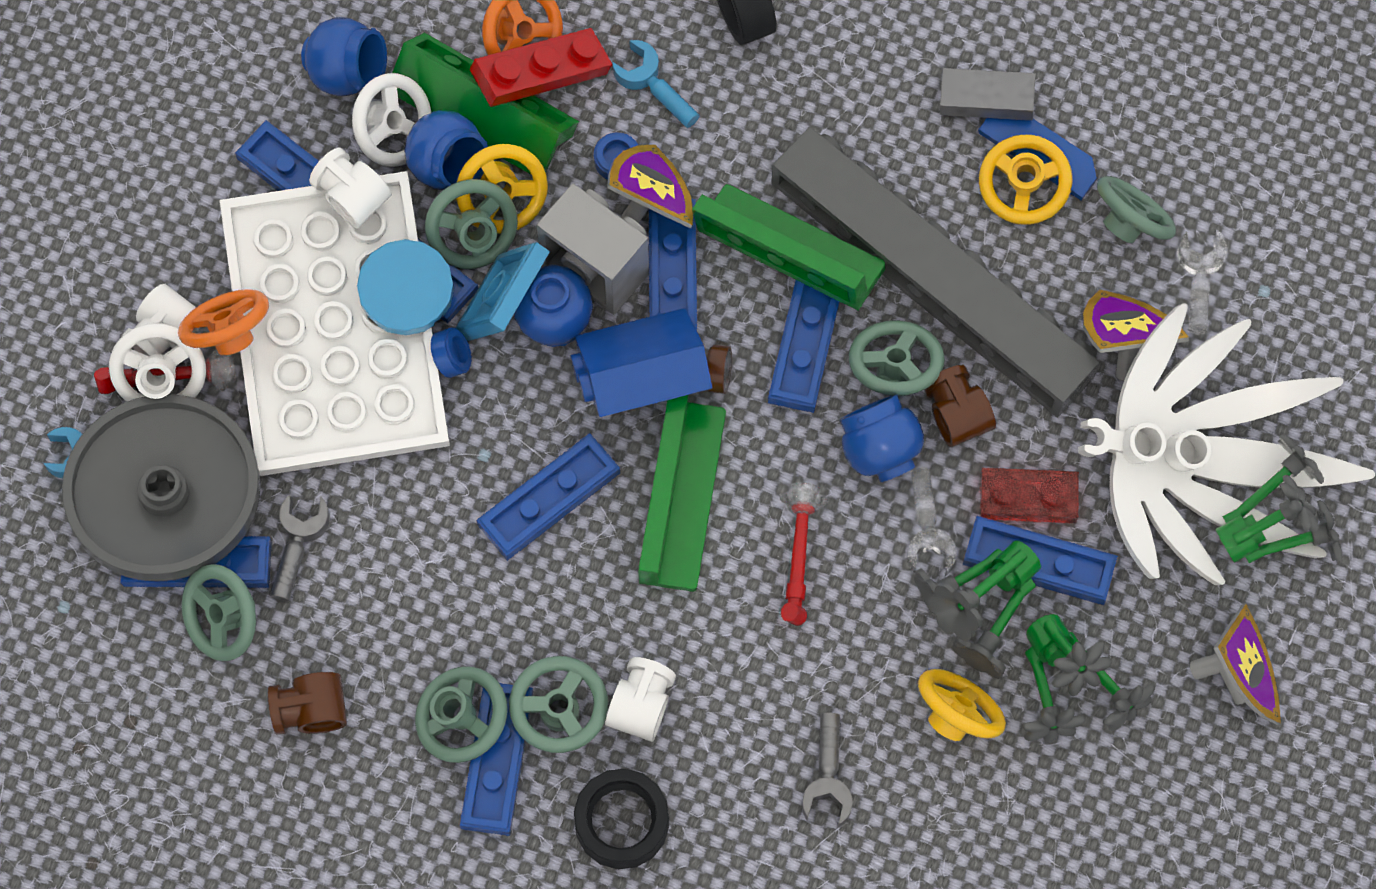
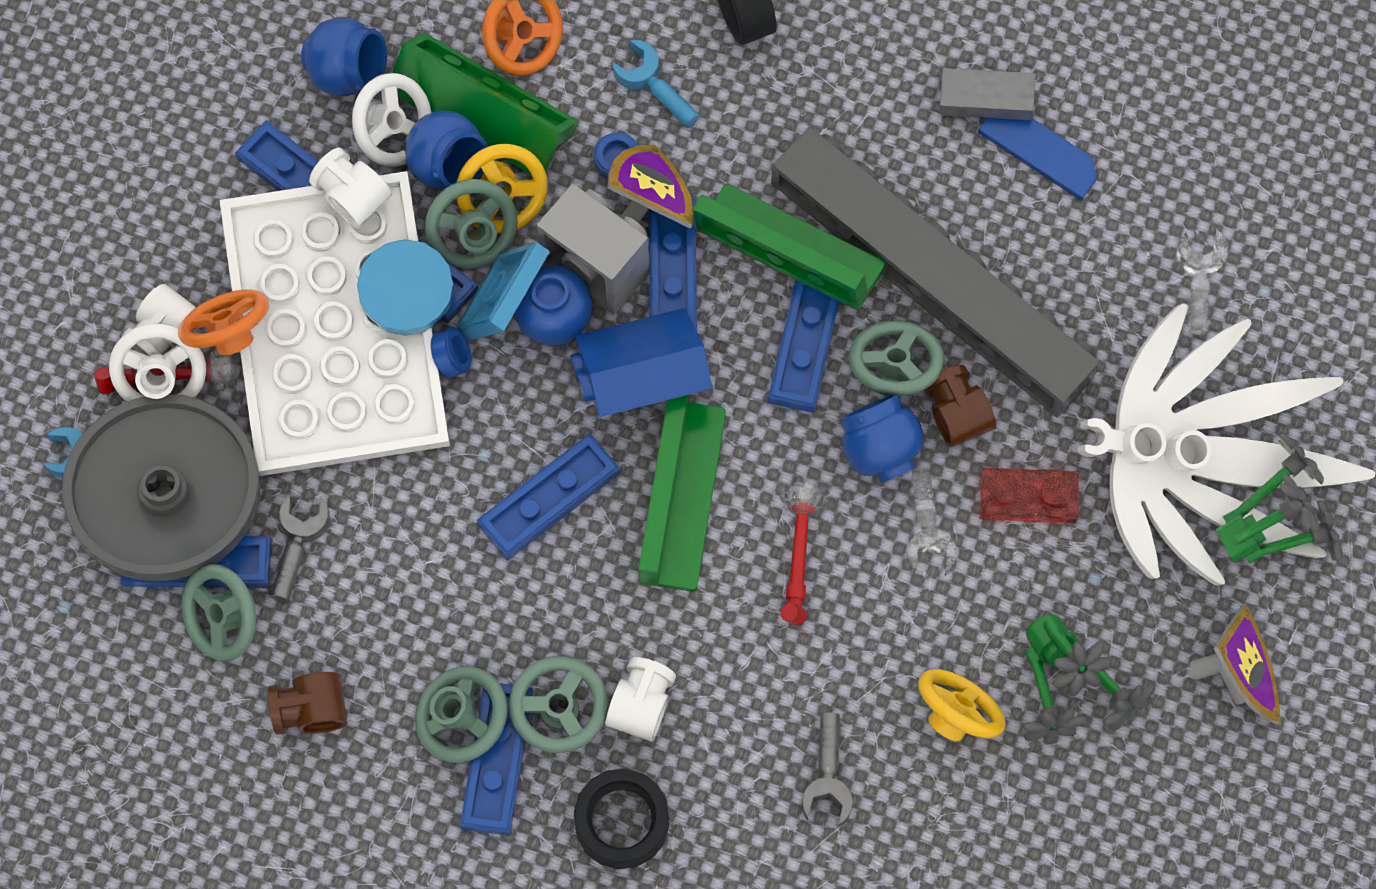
(540, 67): red plate -> none
(720, 366): reddish brown tile -> none
(956, 607): plant -> none
(1025, 163): yellow piece -> none
(1064, 565): blue tile -> none
(1121, 325): shield -> none
(1133, 211): sand green piece -> none

